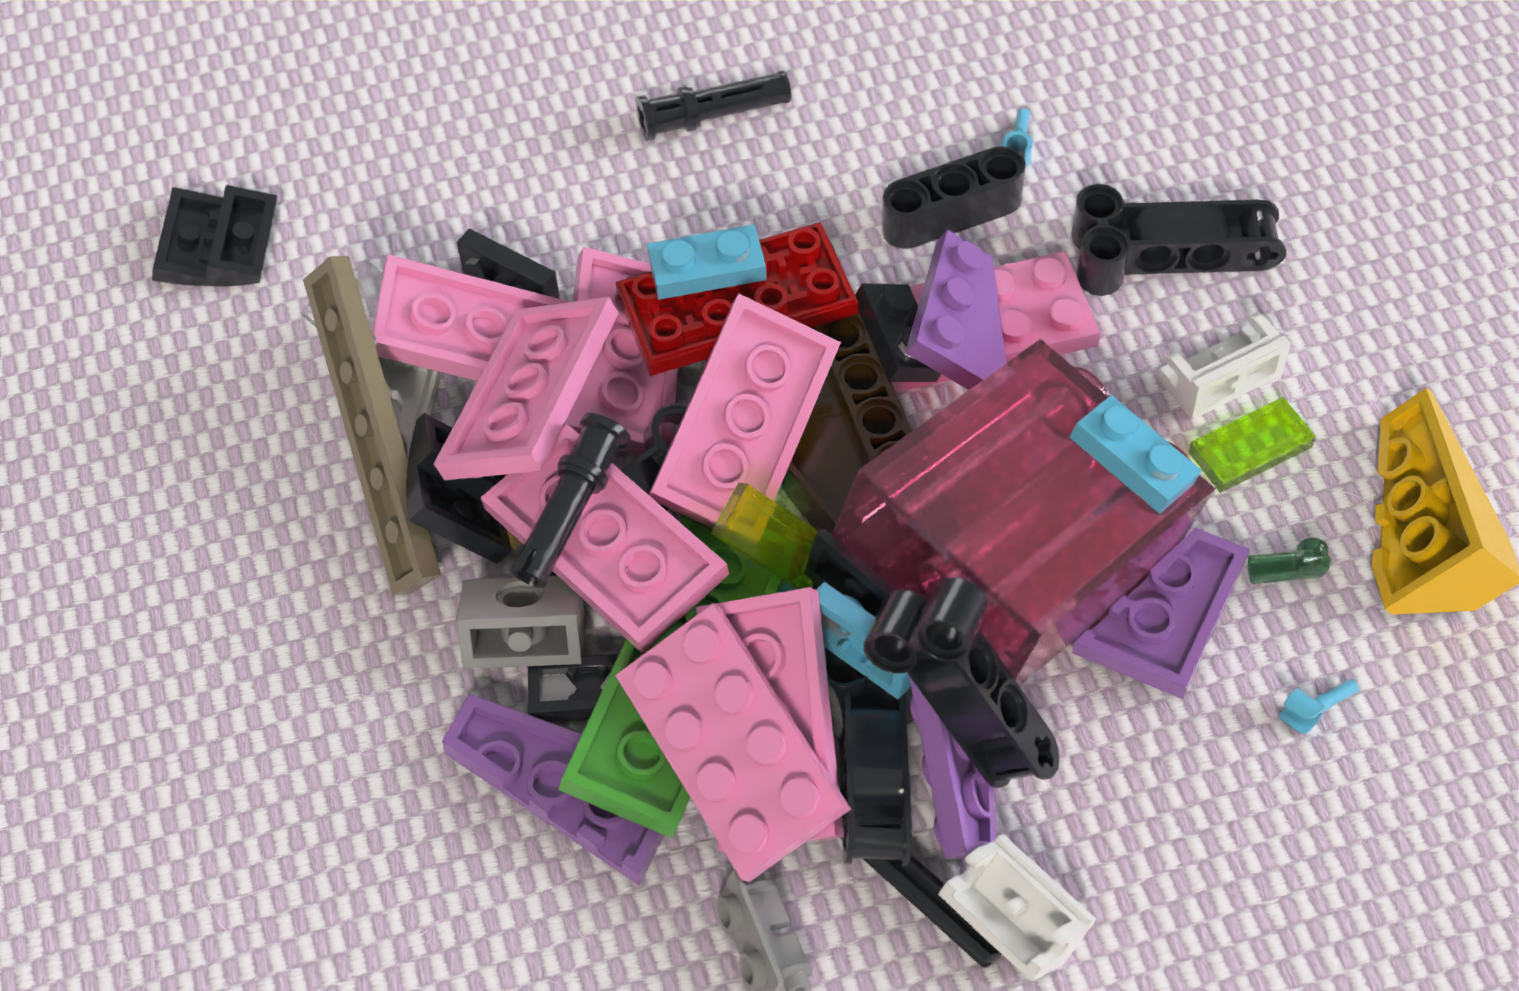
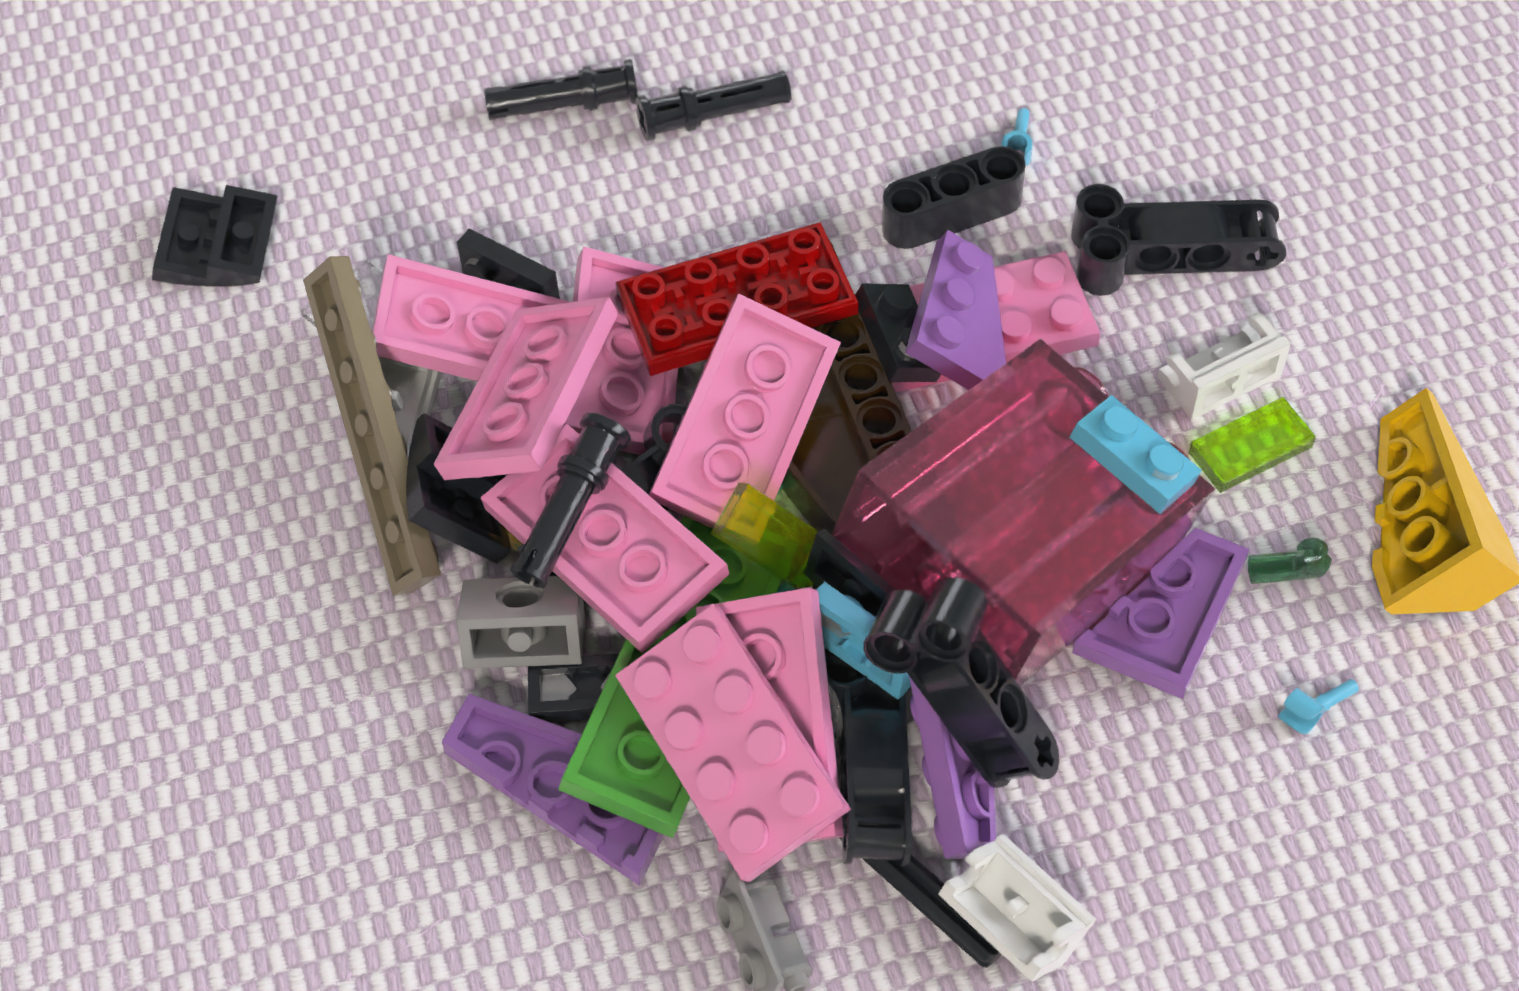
(585, 88): none -> black pin
(706, 261): medium azure piece -> none

